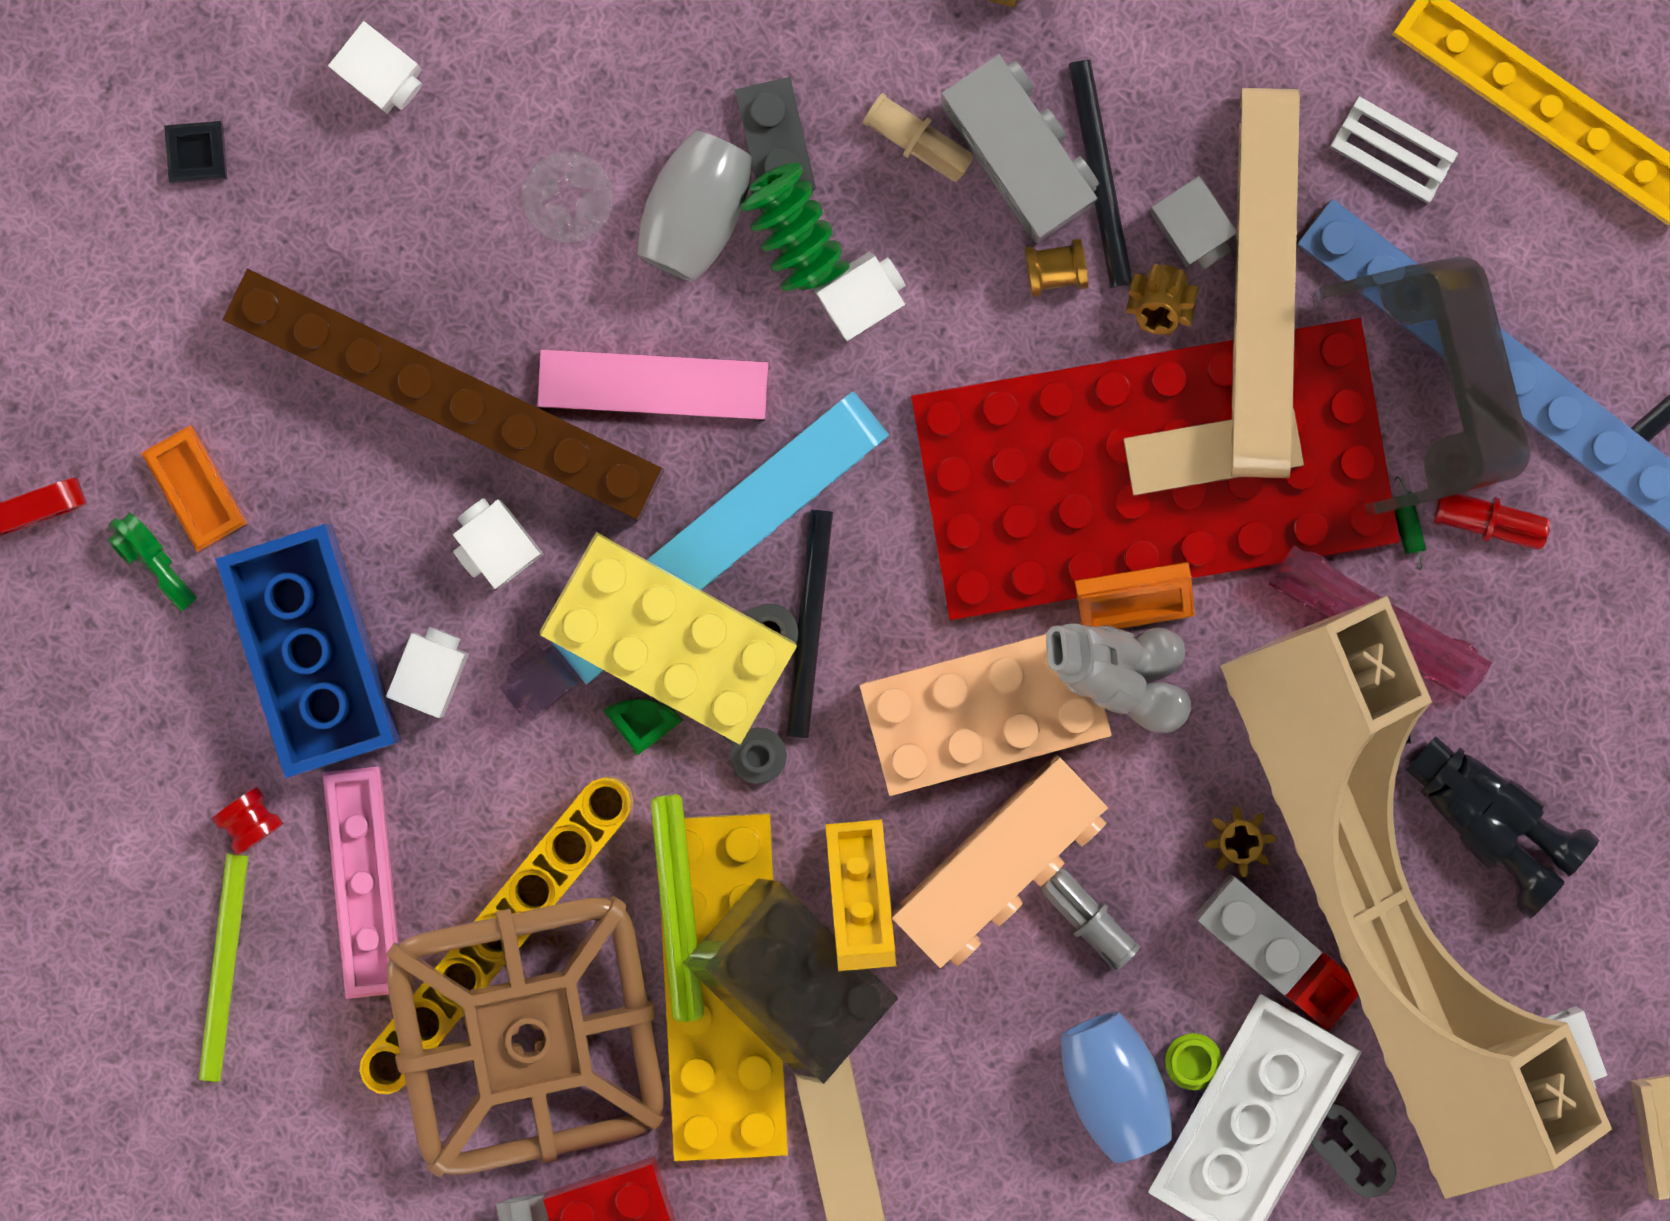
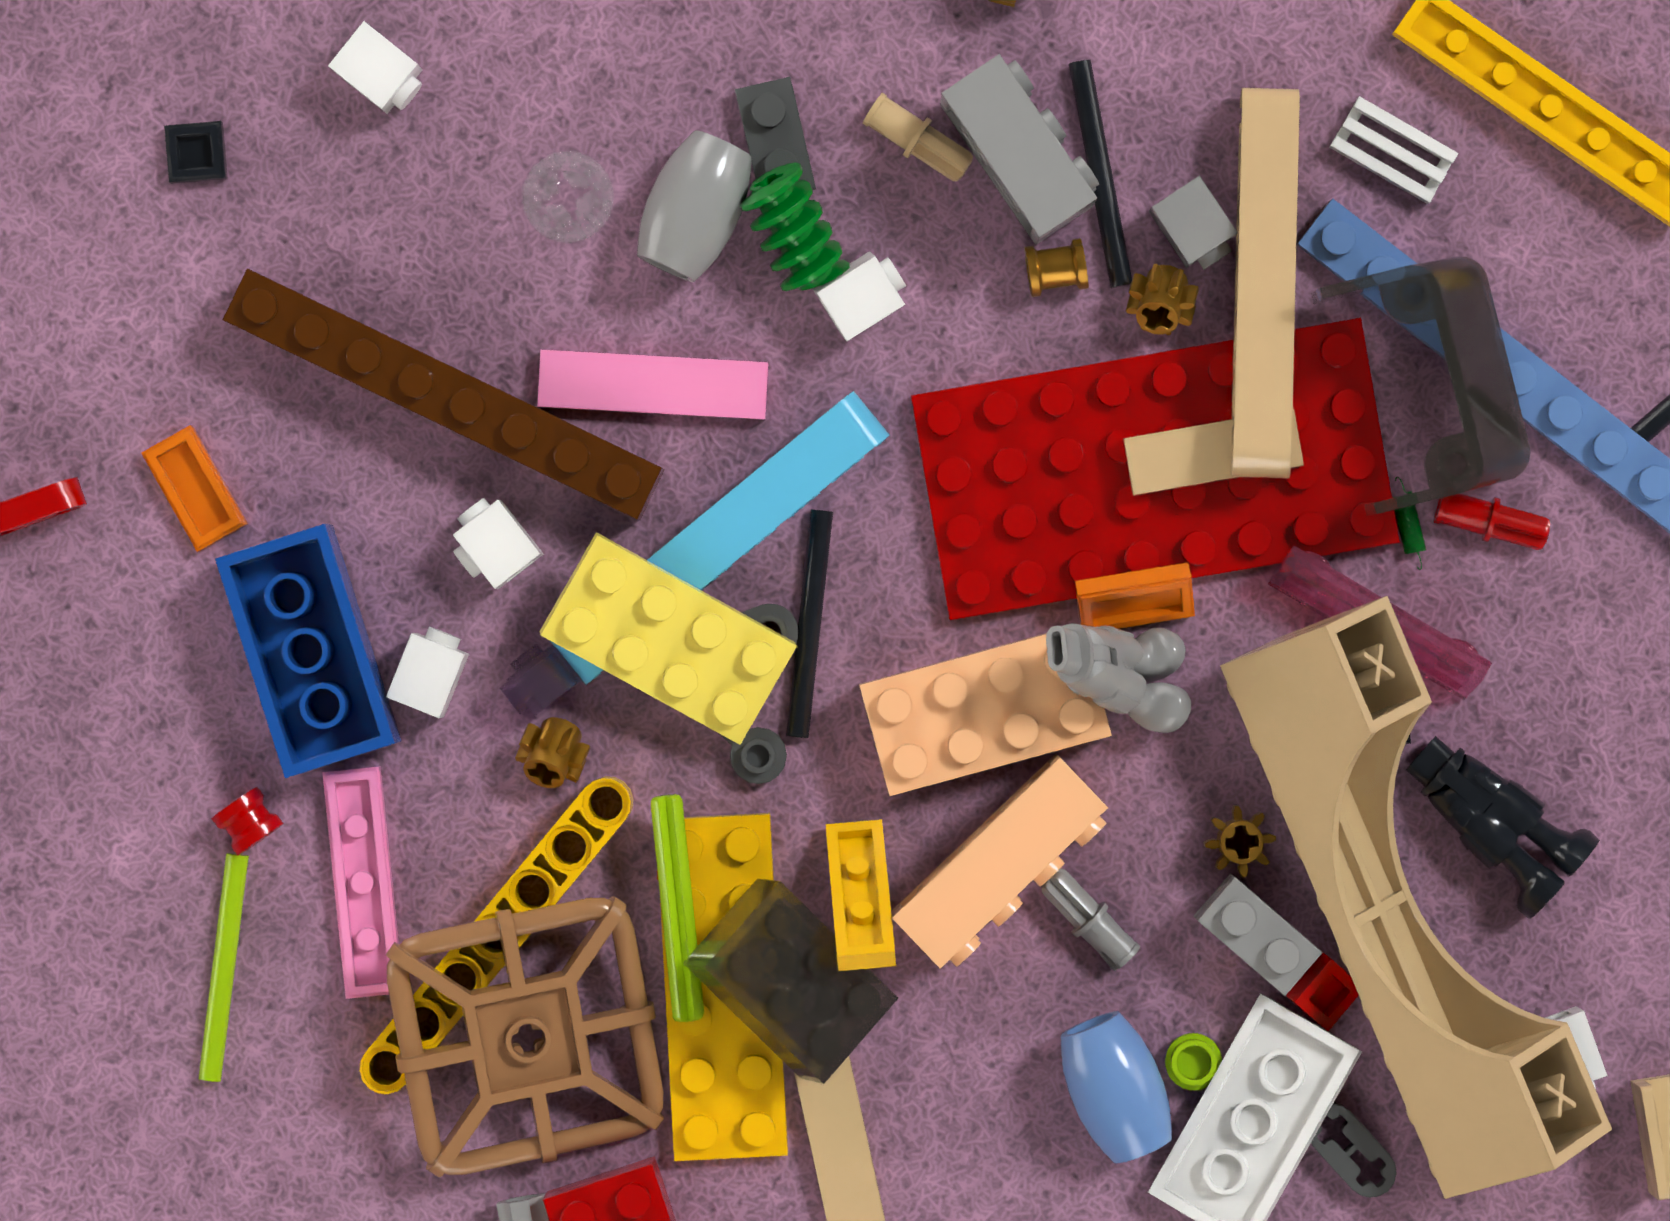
(136, 542): green plate -> none
(552, 752): none -> pearl gold gear
(642, 721): green tile -> none

